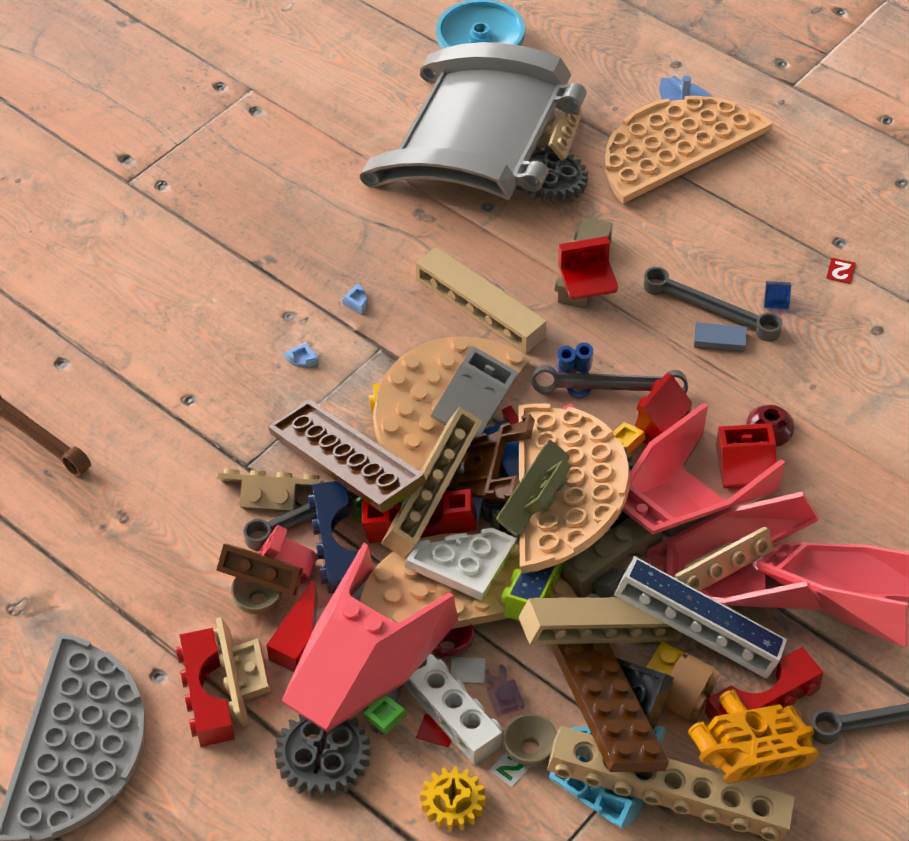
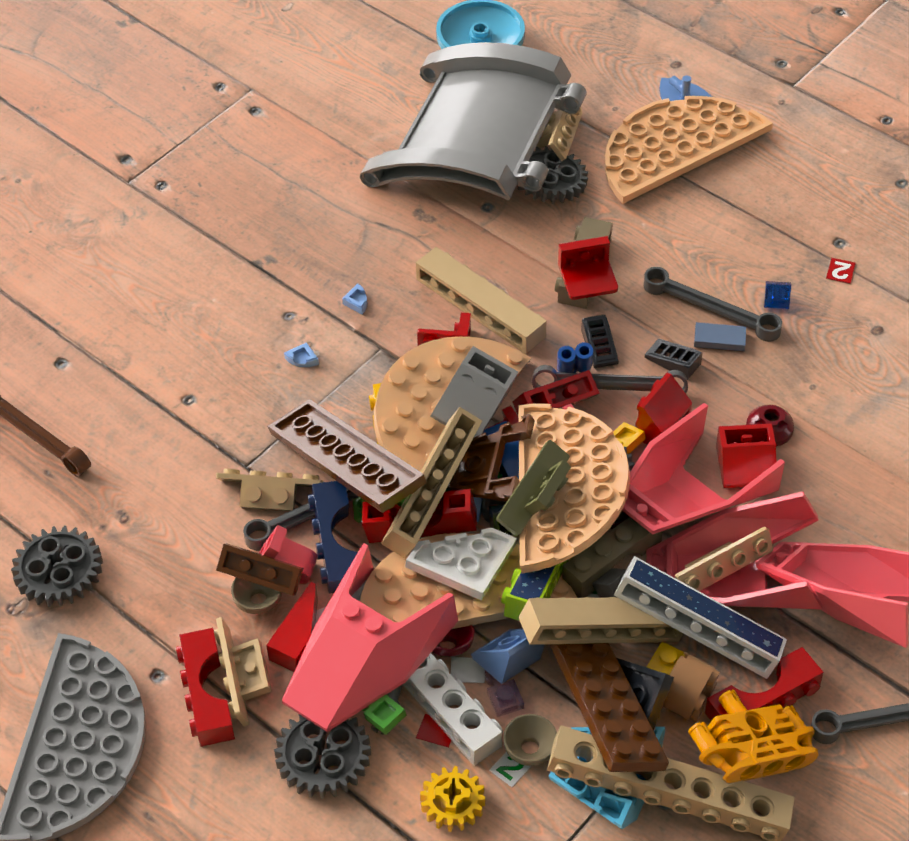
(57, 566): none -> dark grey gear
(461, 329): none -> red bracket
(507, 655): none -> medium blue slope
(561, 392): none -> red slope
(599, 326): none -> black slope
(691, 356): none -> black slope

